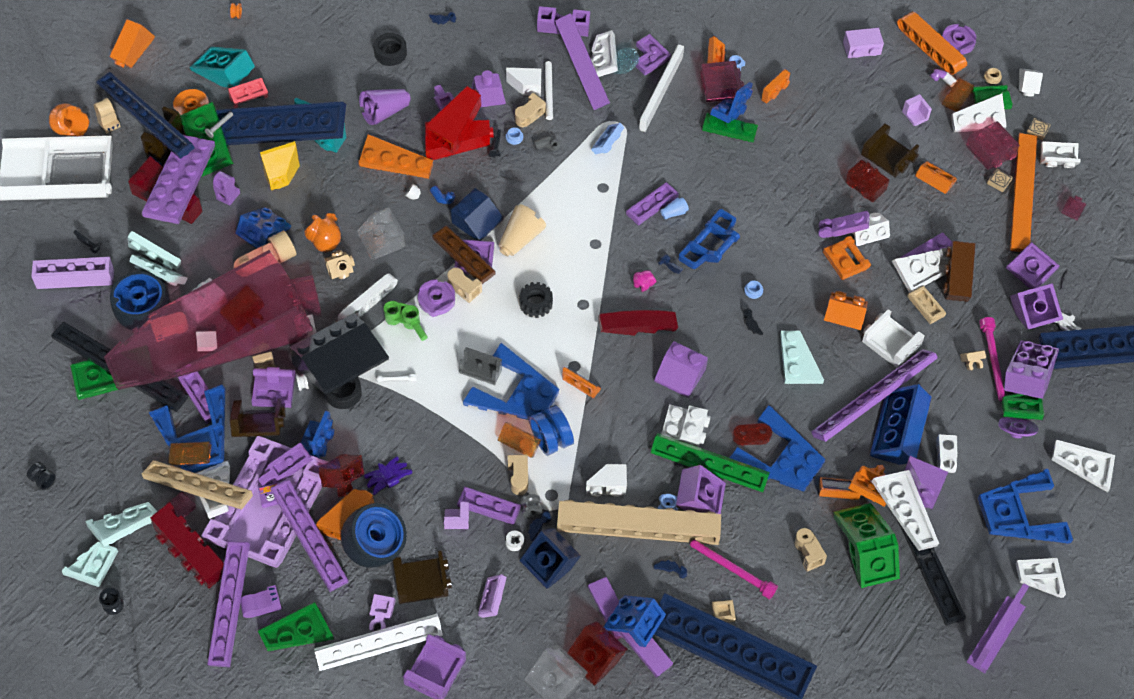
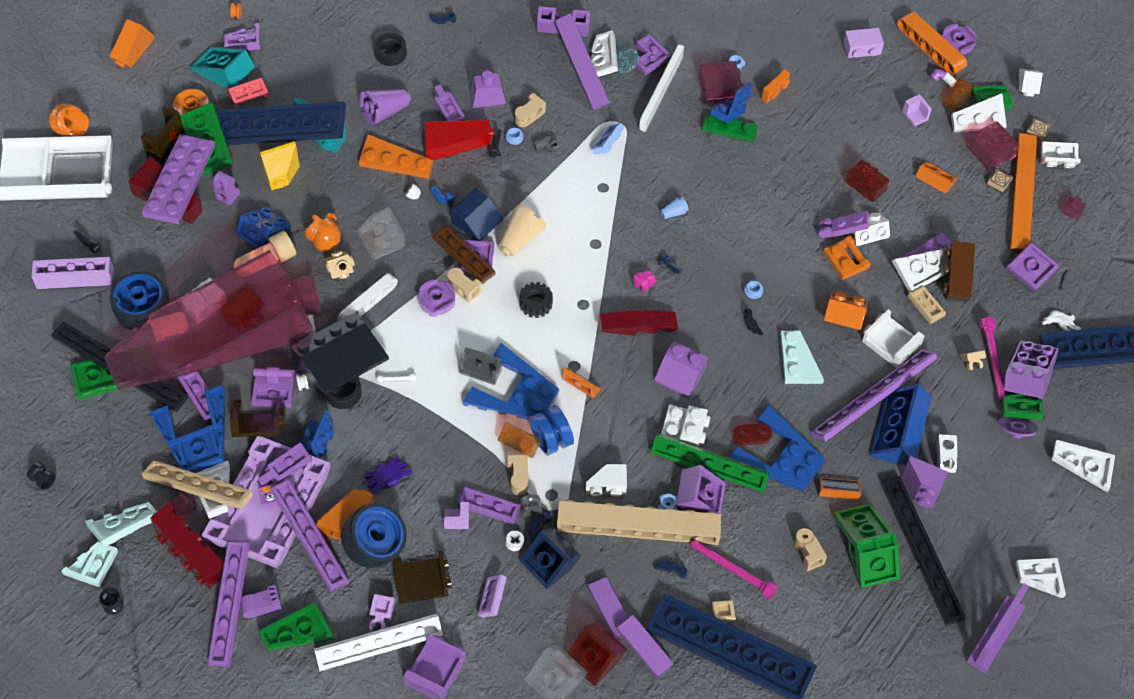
(106, 115): tan leg -> none
(145, 115): dark blue plate -> none
(152, 251): light aqua wing -> none
(170, 276): light aqua wing -> none
(190, 453): clear orange plate -> none
(206, 341): tile -> none
(215, 127): light grey pin -> none
(244, 39): none -> medium lavender wing
(263, 360): tan tile -> none
(341, 472): clear red brick -> none
(401, 315): bright green beam -> none
(454, 120): red slope -> none
(525, 80): white slope -> none
(548, 89): white bar -> none
(637, 617): blue bracket -> none
(652, 203): medium lavender tile -> none
(694, 246): blue bar -> none
(716, 50): orange plate -> none
(862, 483): orange slope -> none
(888, 153): dark brown panel -> none
(906, 505): white wing -> none
(993, 76): tan plate -> none
(1006, 515): blue wing -> none
(1037, 306): medium lavender slope -> none

